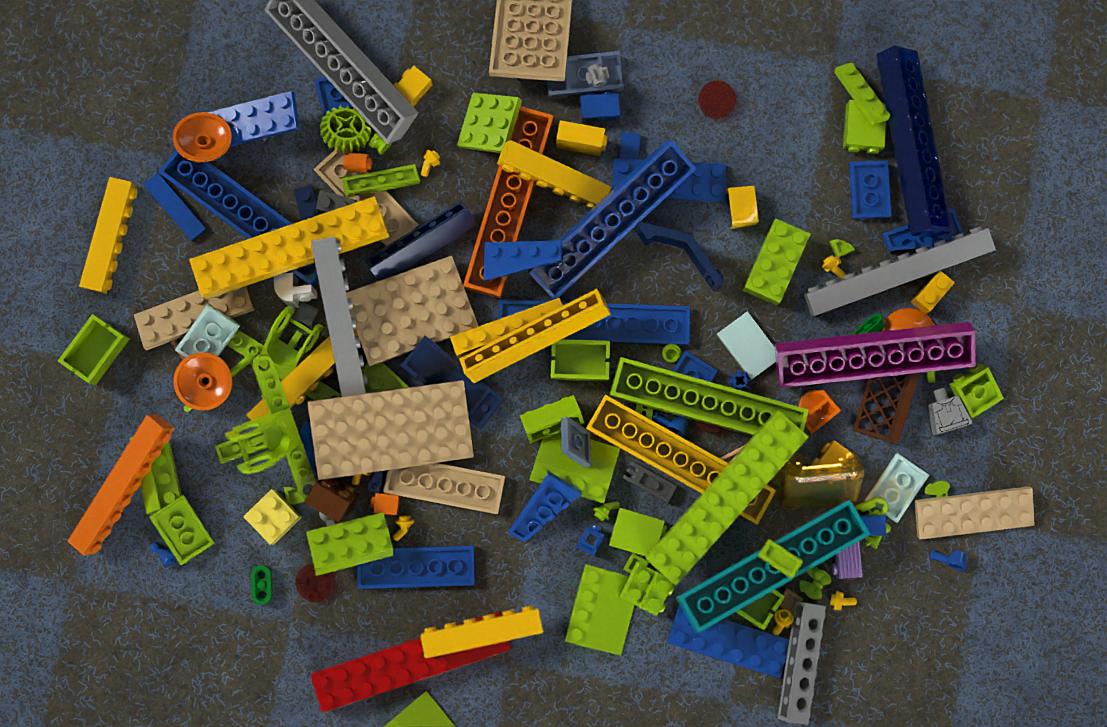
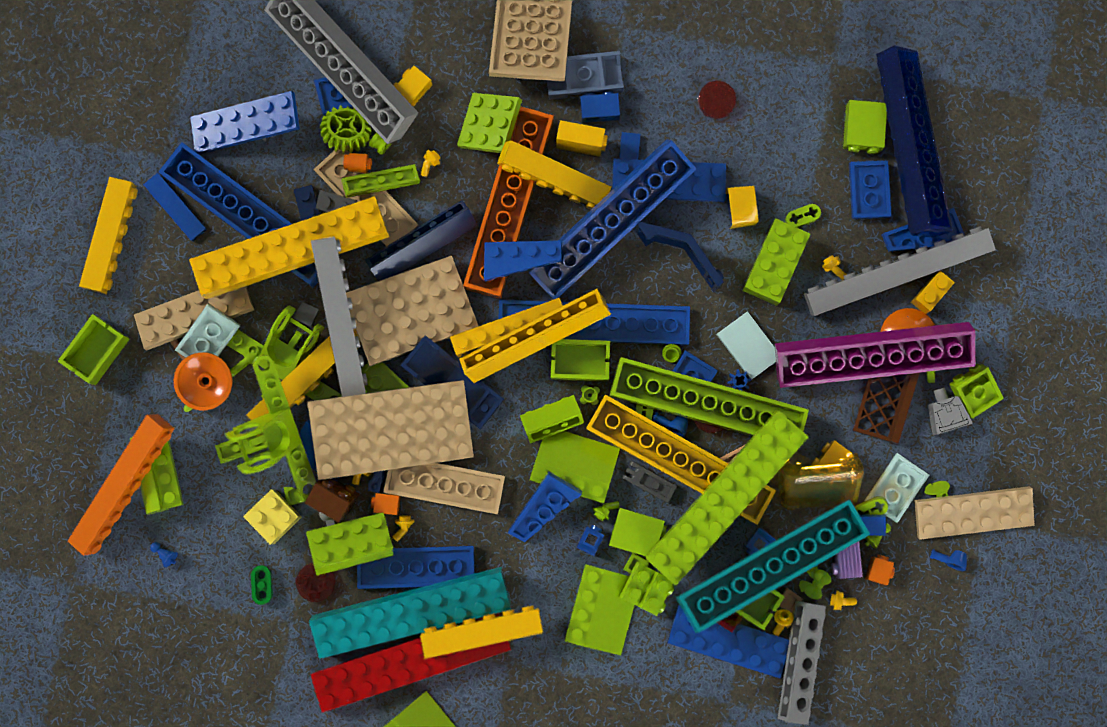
(181, 530): lime tile -> none
(198, 130): orange dish -> none
(290, 293): white brick -> none
(409, 612): none -> teal brick
(575, 442): sand blue plate -> none
(589, 390): none -> lime plate
(597, 75): light grey gear -> none
(731, 621): none -> dark red tile
(758, 540): none -> blue window
(780, 558): lime tile -> none
(800, 212): none -> lime beam
(820, 408): orange slope -> none
(841, 247): lime tile -> none
(862, 93): lime plate -> none
(872, 324): green plate -> none
(880, 570): none -> orange brick

